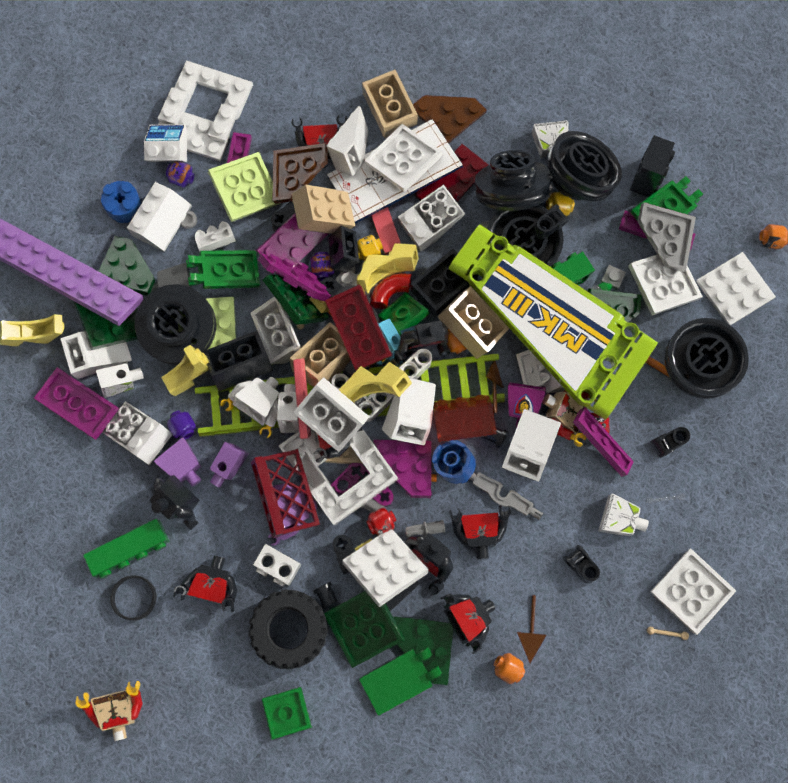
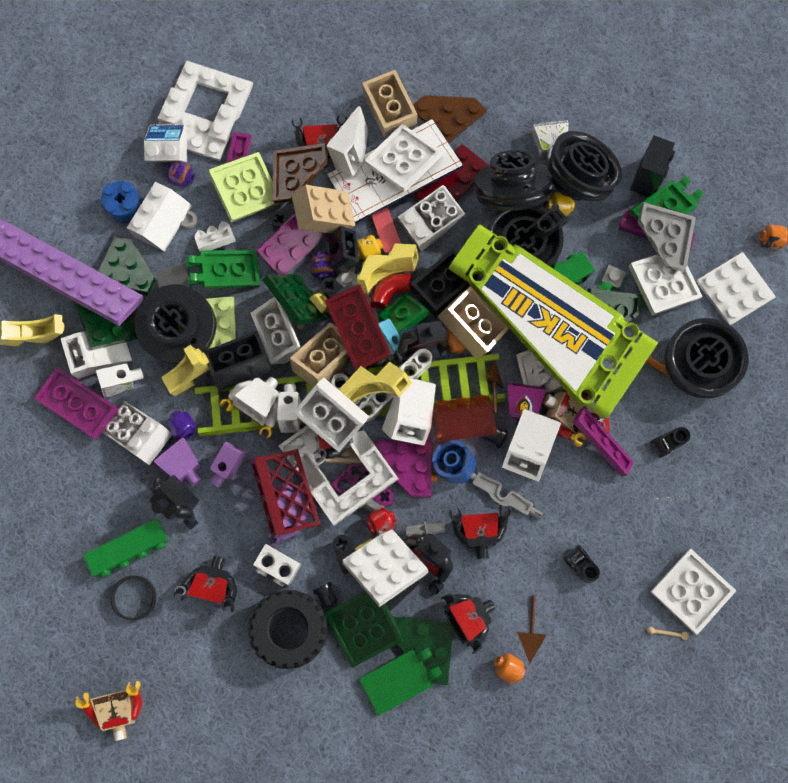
(286, 713): green plate -> none
(295, 274): magenta plate -> none
(301, 393): coral tile -> none
(621, 517): white torso -> none

